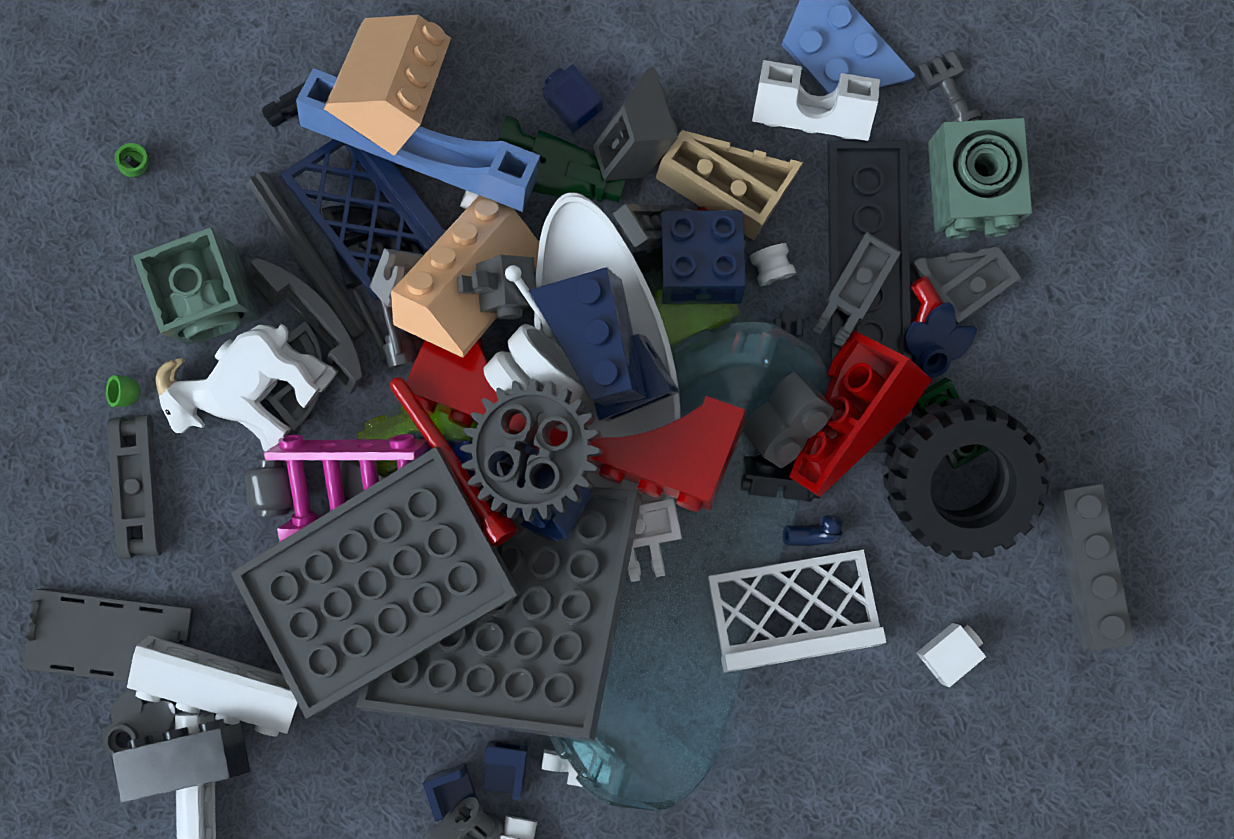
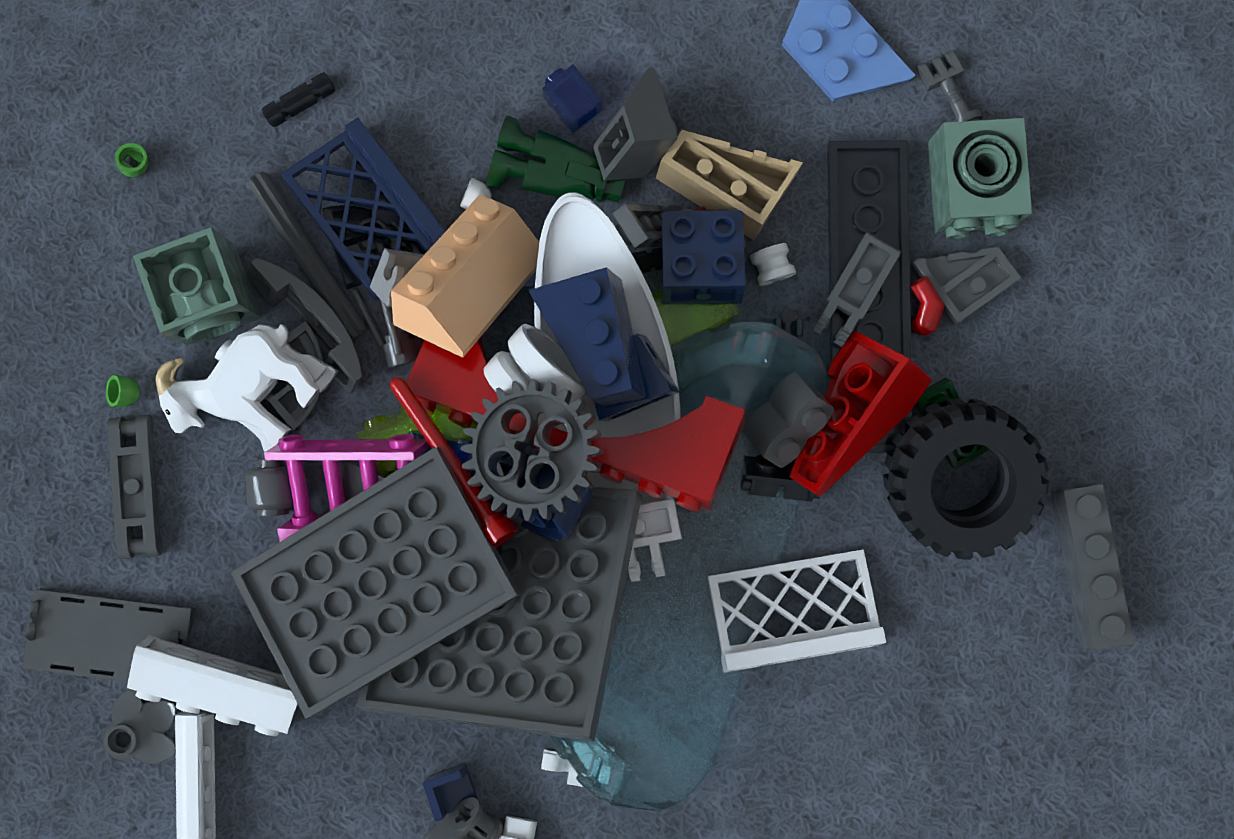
(180, 760): brick -> none
(389, 78): light nougat slope -> none
(484, 168): medium blue arch -> none
(495, 290): dark grey brick -> none
(505, 768): dark blue panel -> none
(513, 274): white hinge -> none
(827, 533): dark blue arm -> none
(842, 113): white arch -> none
(938, 340): dark blue plate -> none
(952, 653): white brick -> none

